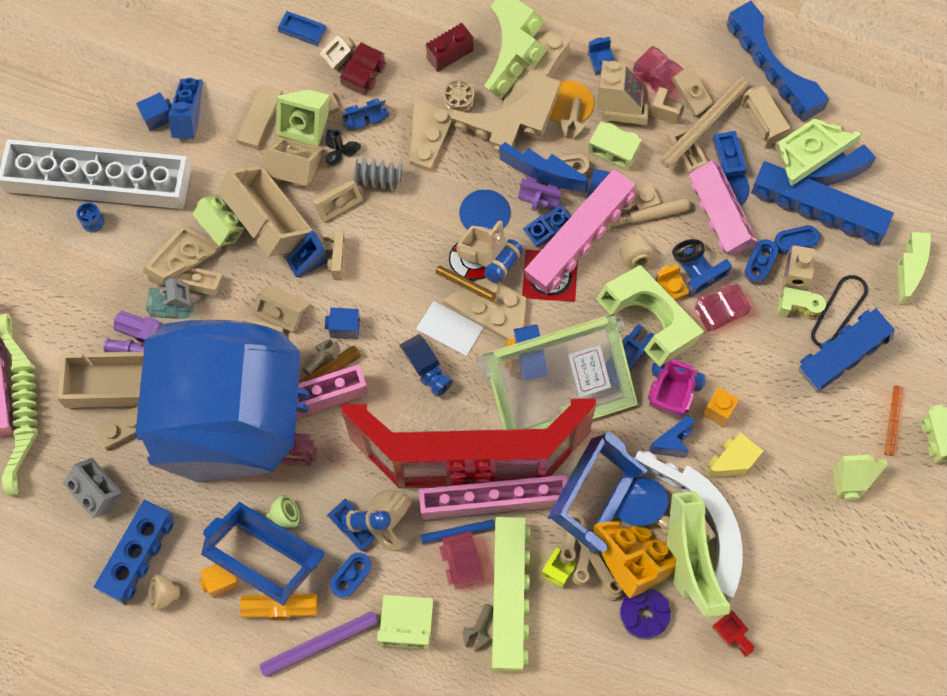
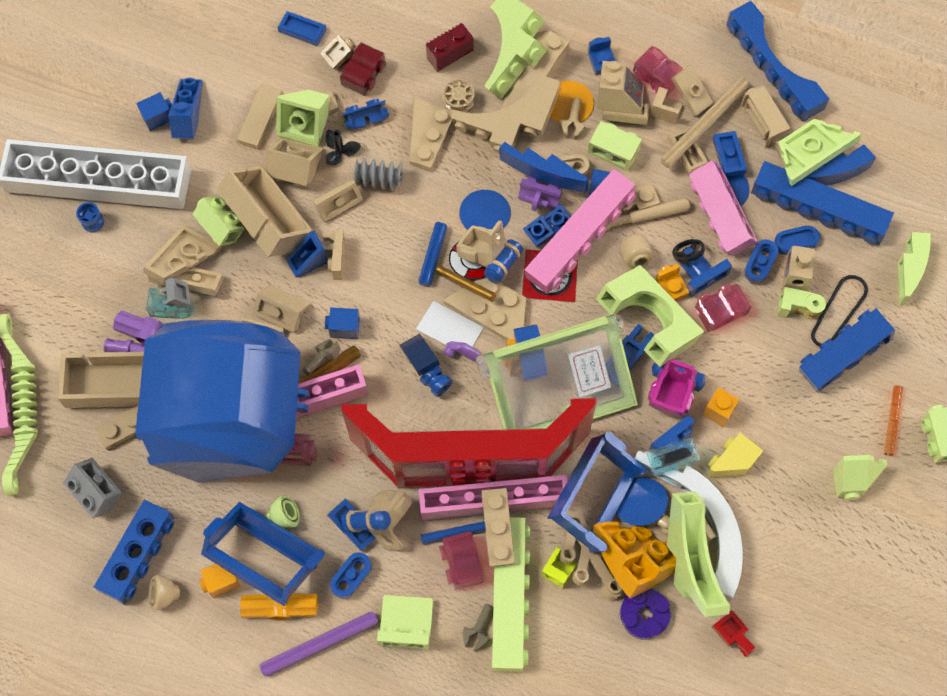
(432, 254): none -> blue axle
(463, 348): none -> medium lavender arm
(497, 527): none -> tan plate
(673, 456): none -> clear light blue slope

